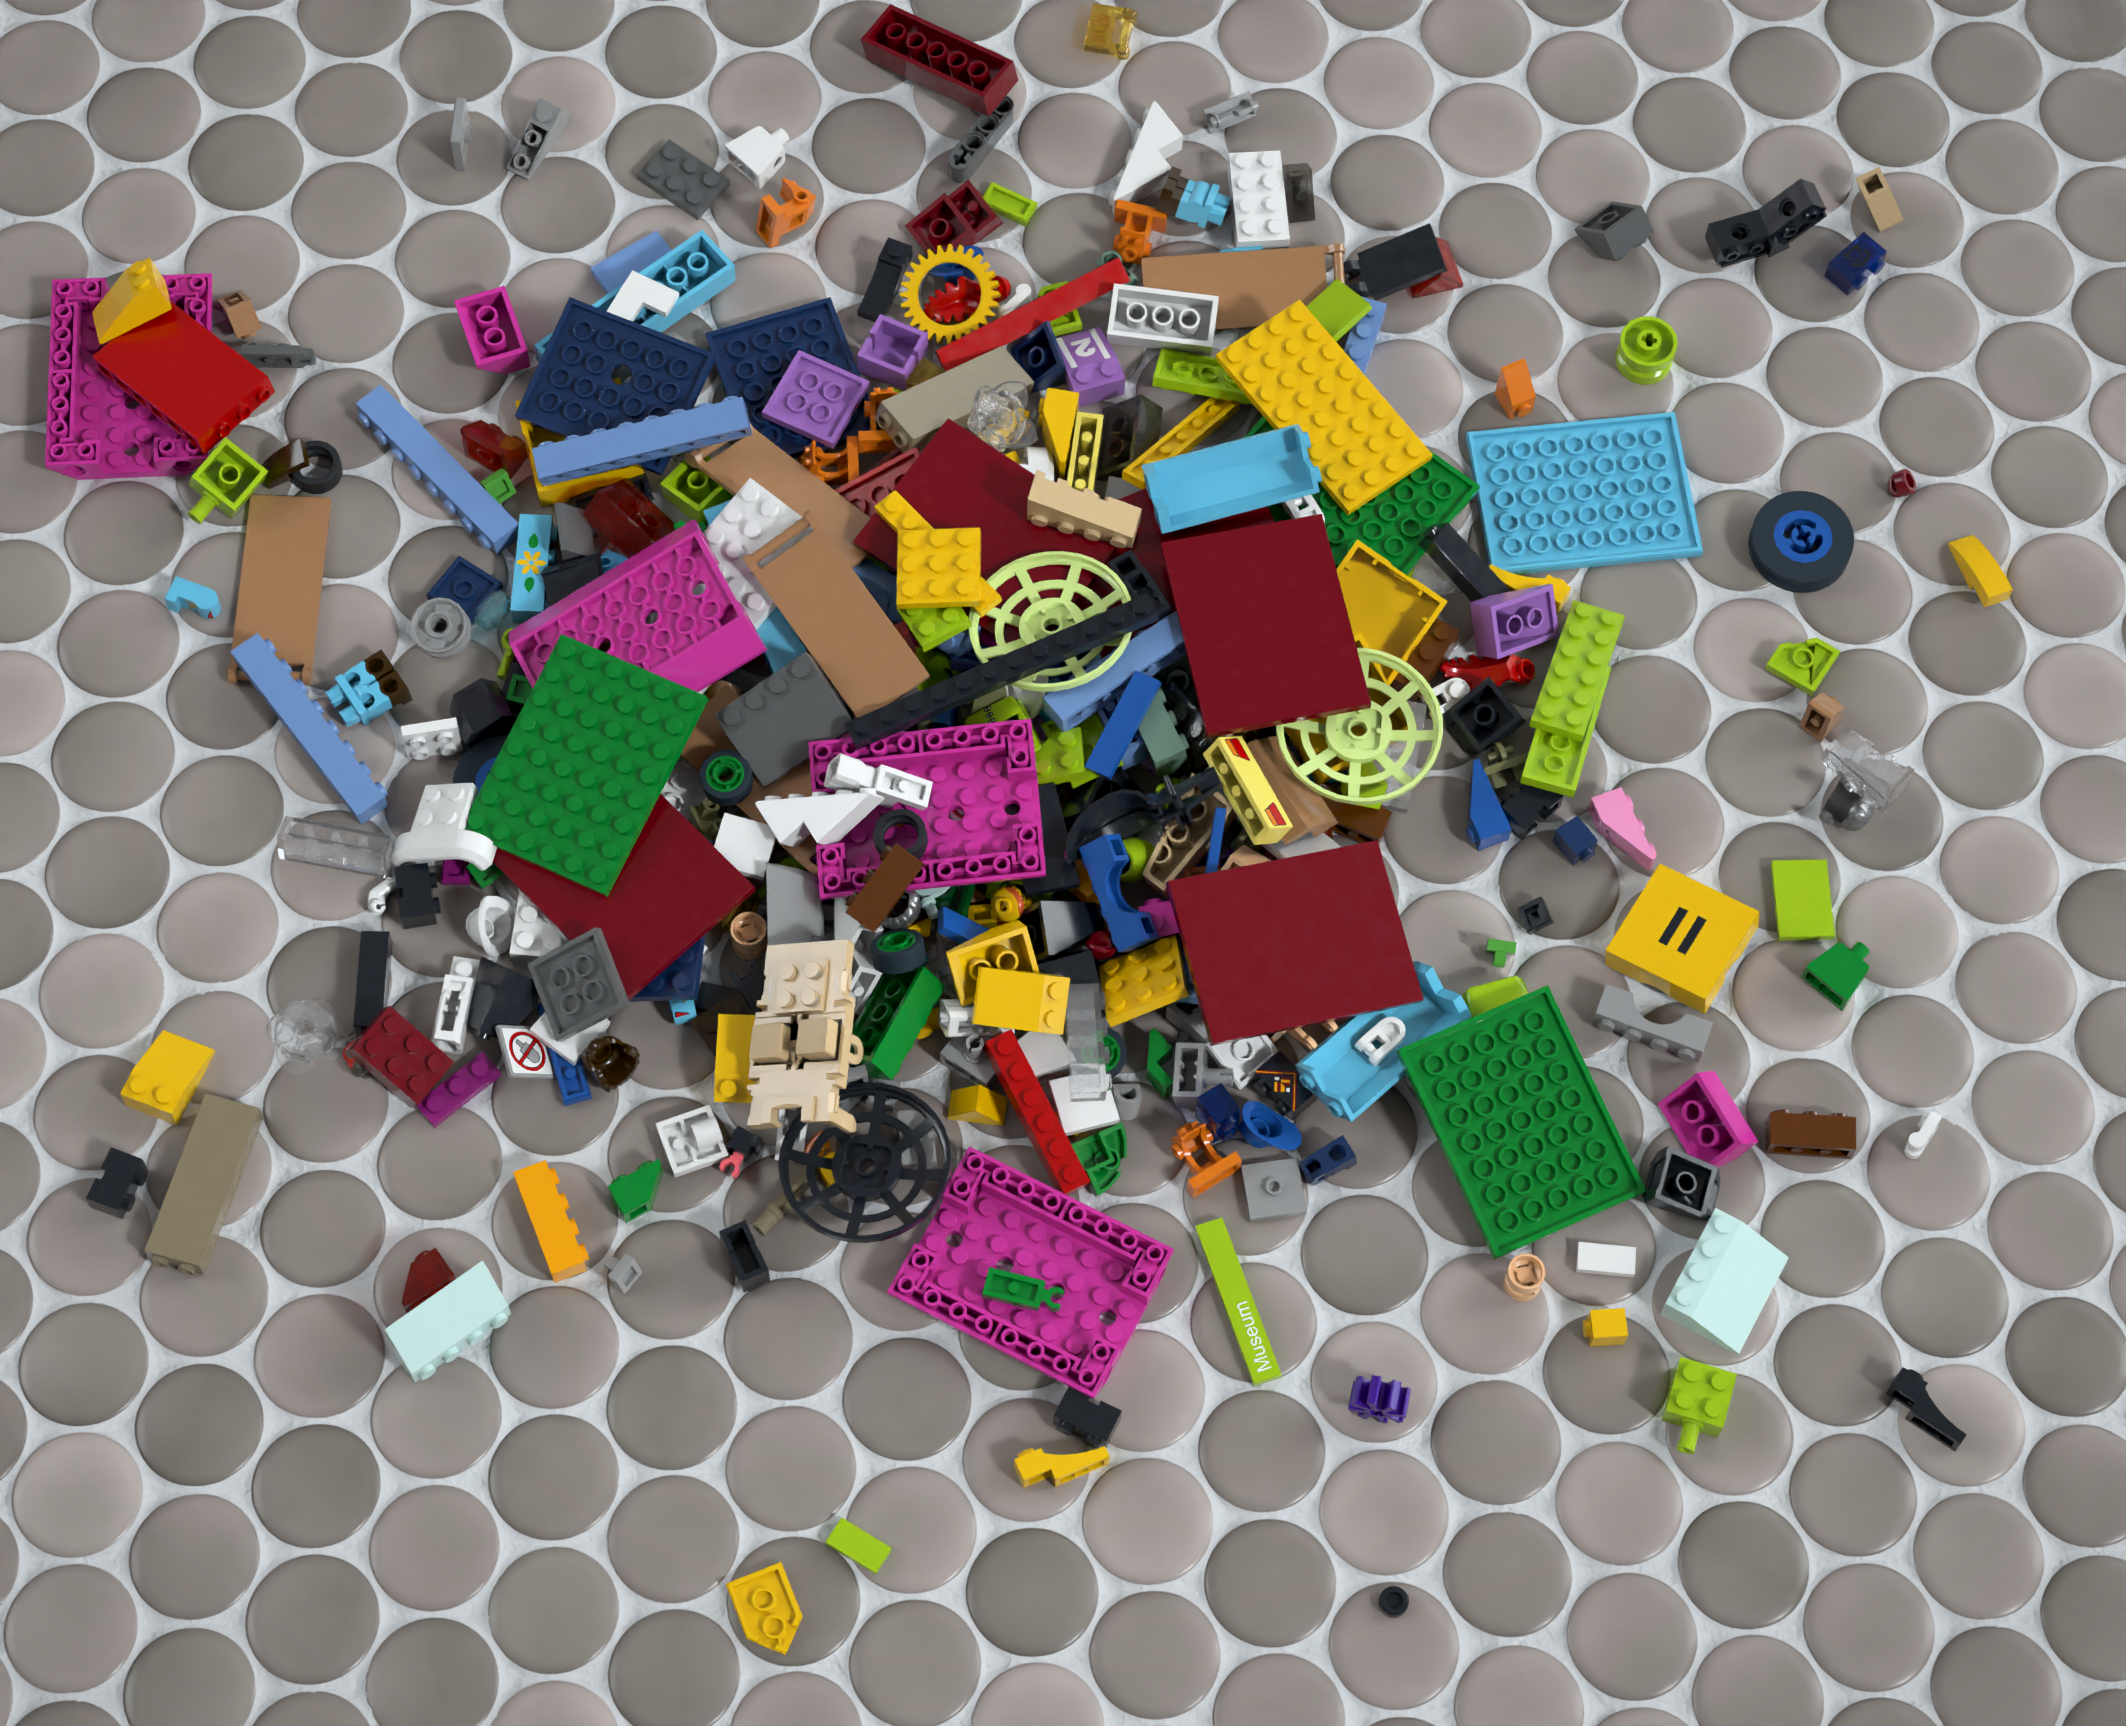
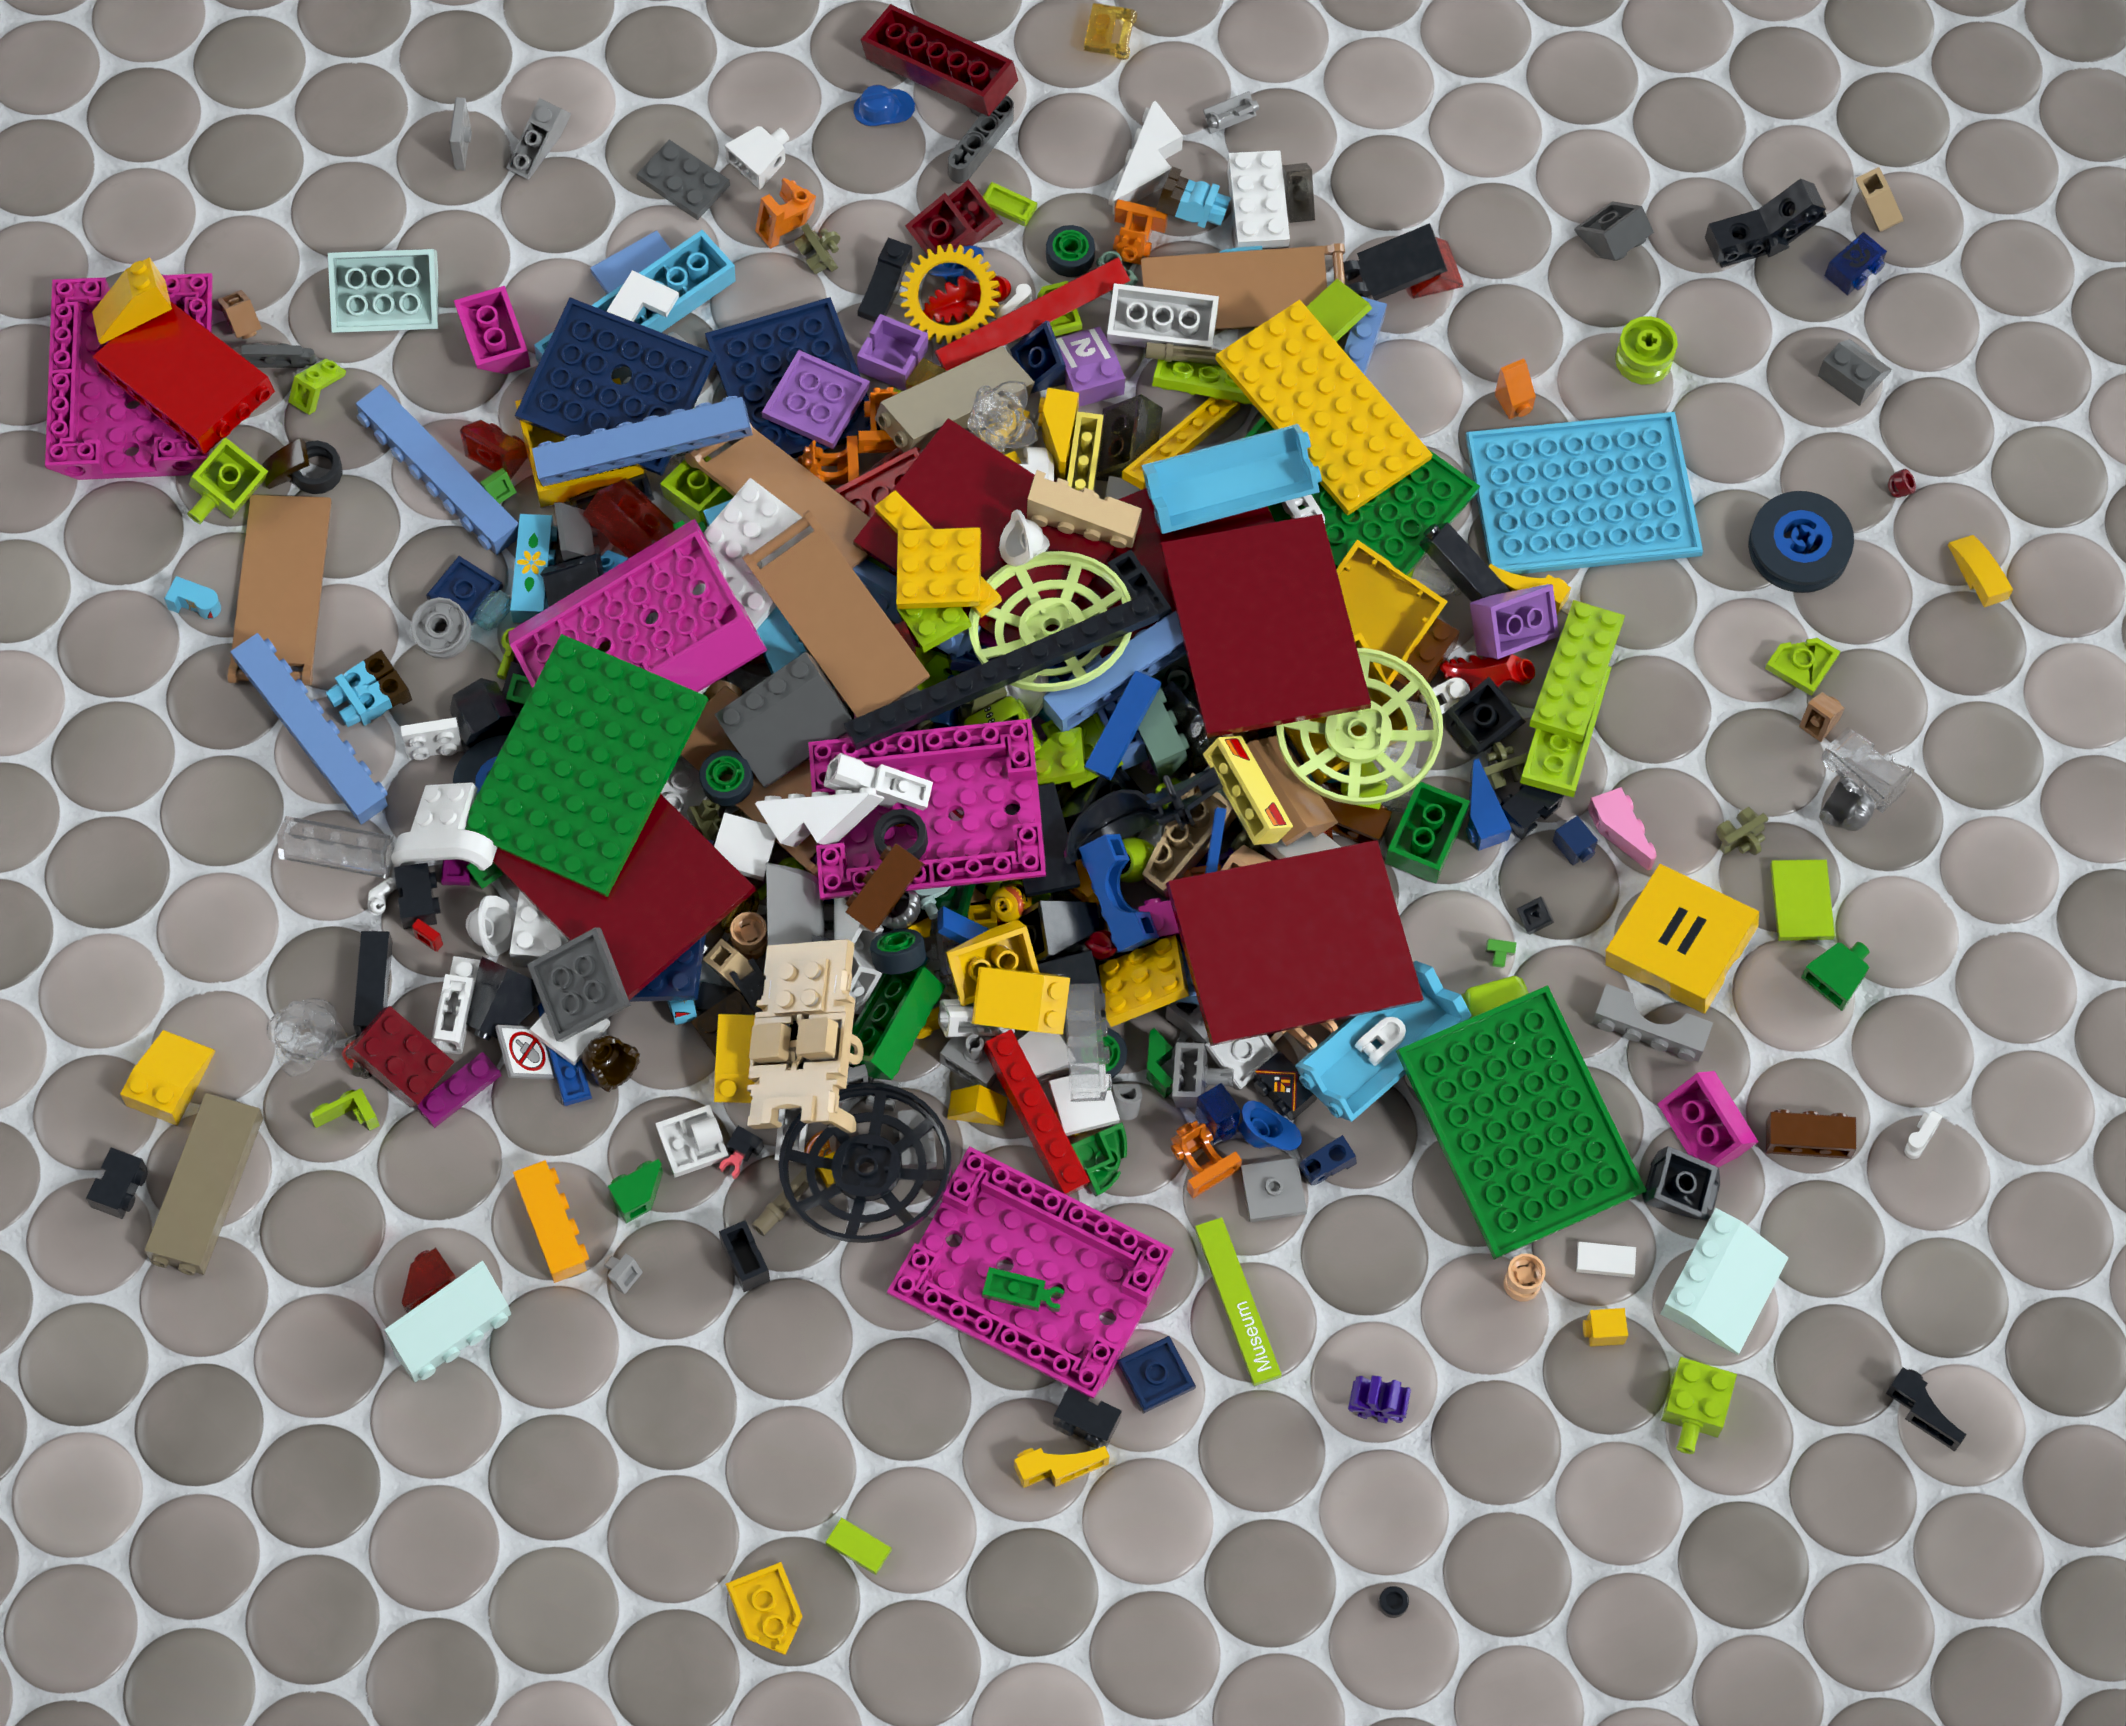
(310, 382): none -> lime bracket
(348, 1101): none -> lime bracket
(383, 290): none -> light aqua slope
(427, 935): none -> red tile
(725, 959): none -> tan slope
(810, 241): none -> olive hips
(883, 106): none -> blue piece
(1021, 540): none -> white helmet
(1070, 263): none -> wheel
(1156, 1374): none -> dark blue tile
(1180, 353): none -> dark tan axle
(1427, 832): none -> green brick
(1751, 826): none -> olive hips
(1853, 371): none -> dark grey slope

